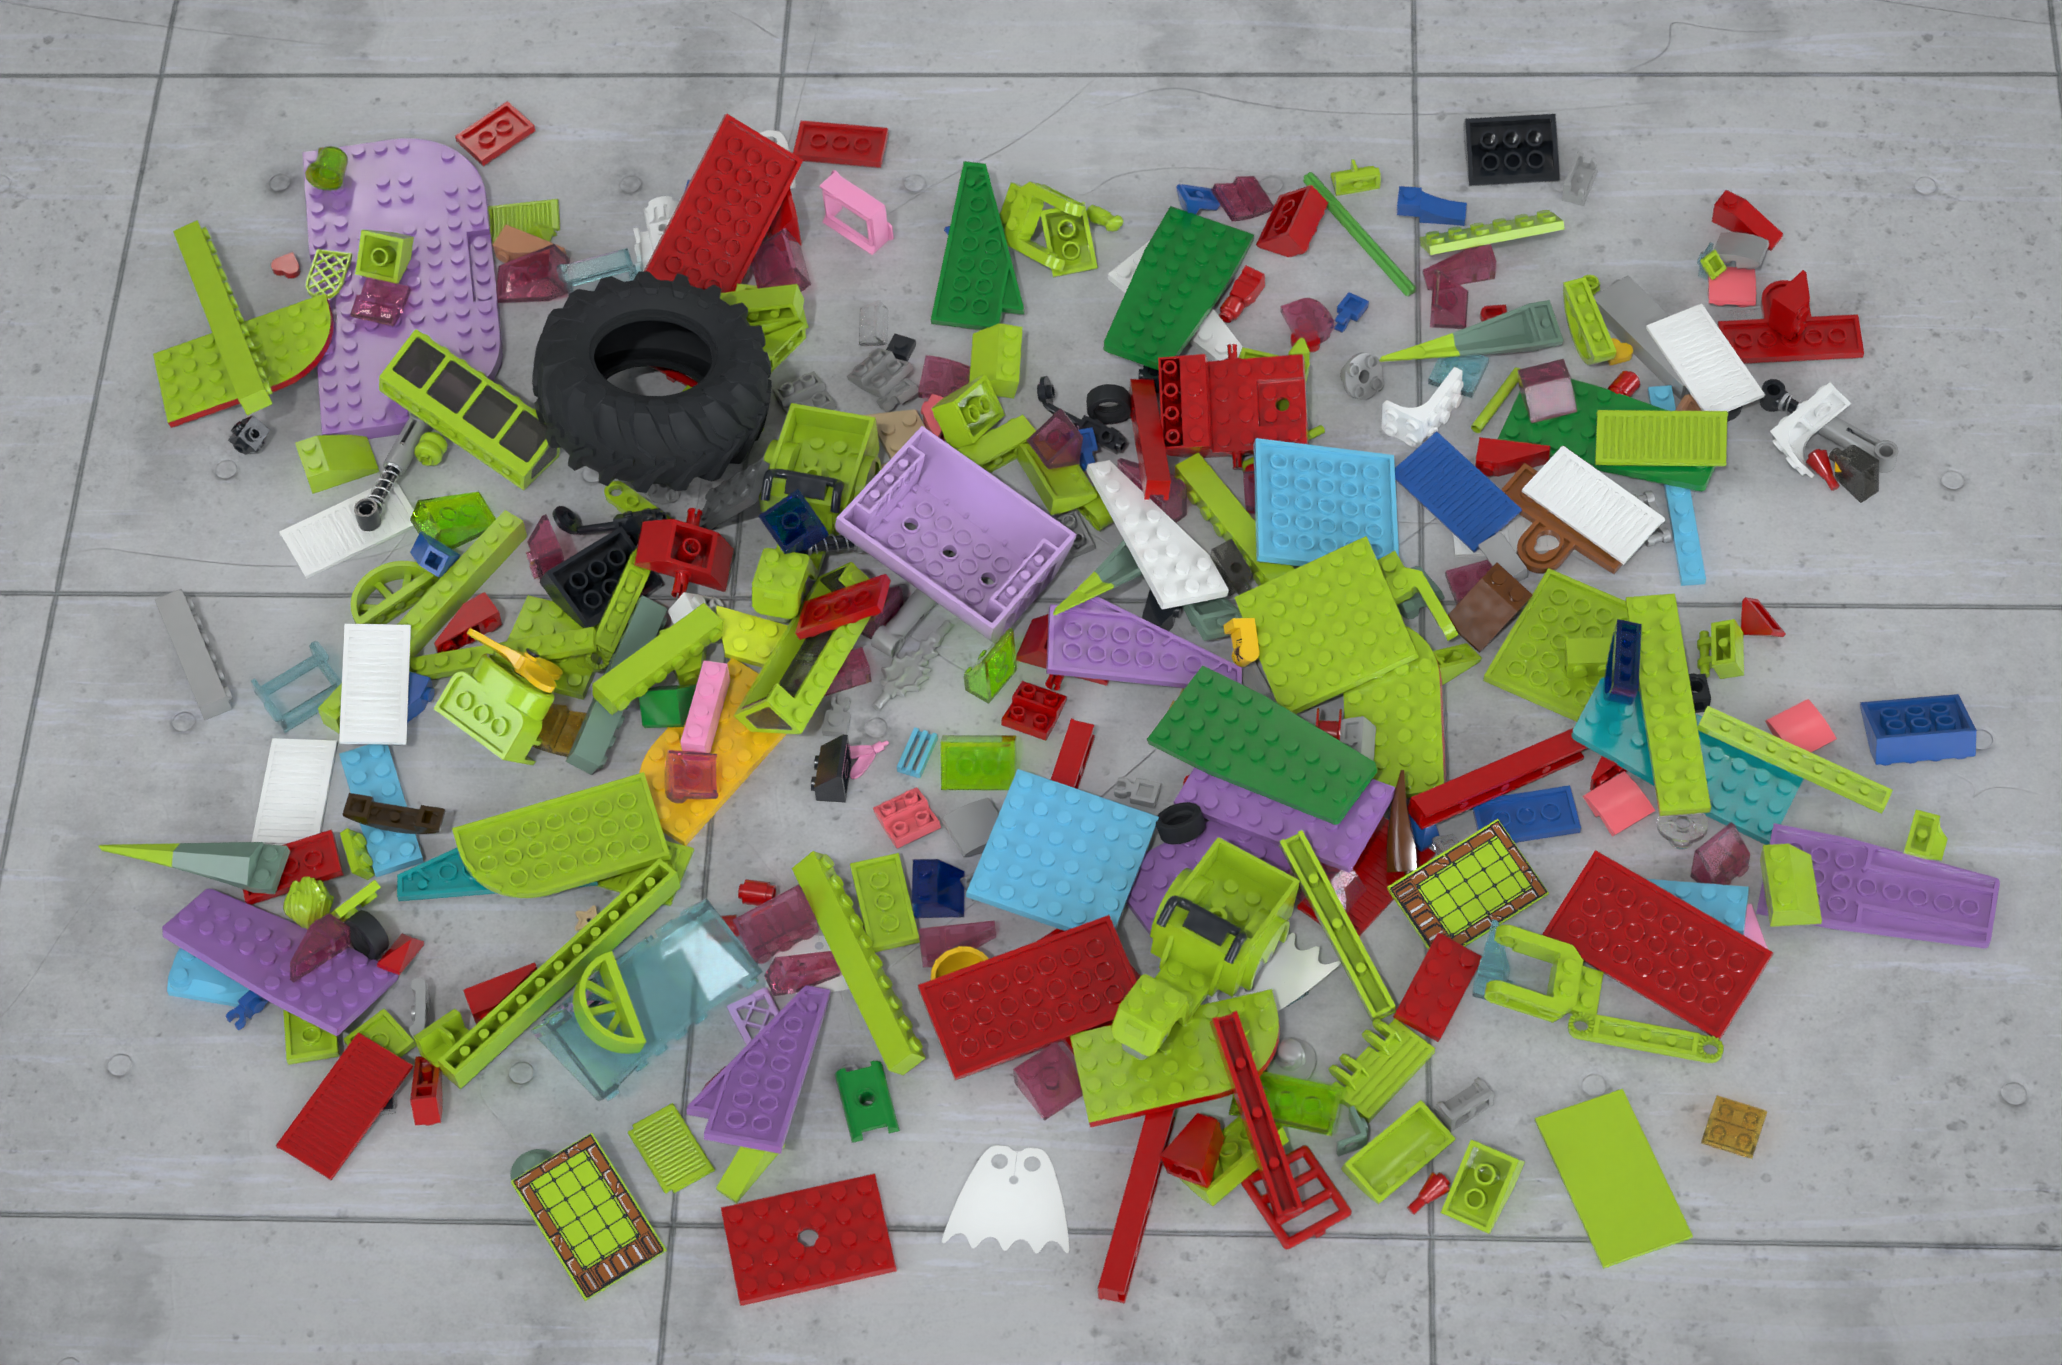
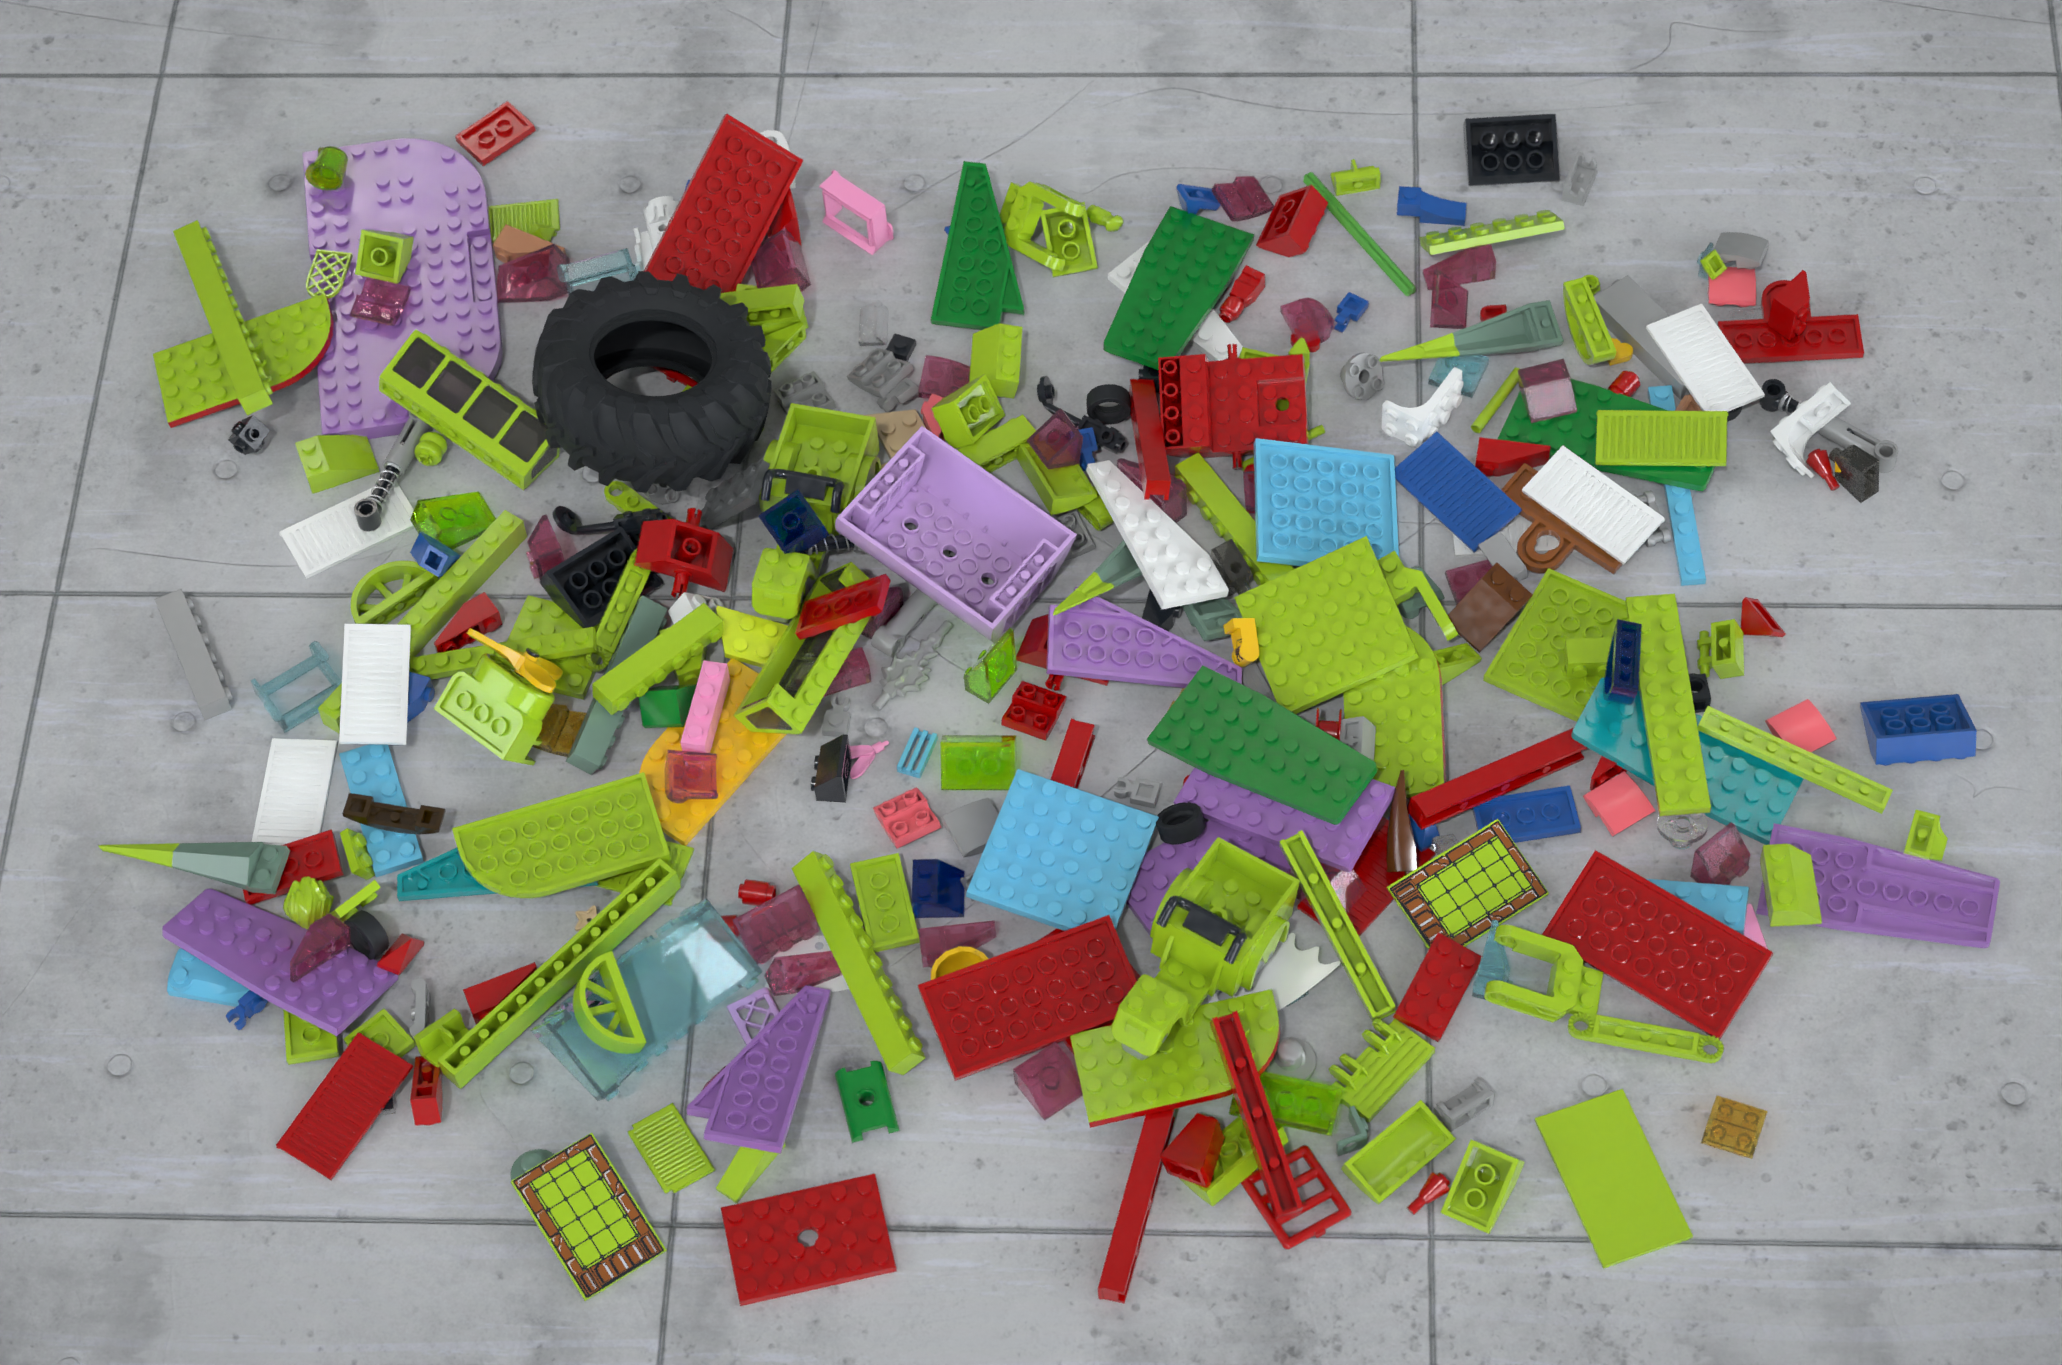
(286, 265): tile -> none
(841, 143): red plate -> none
(1010, 1211): white piece -> none
(1742, 217): red slope -> none

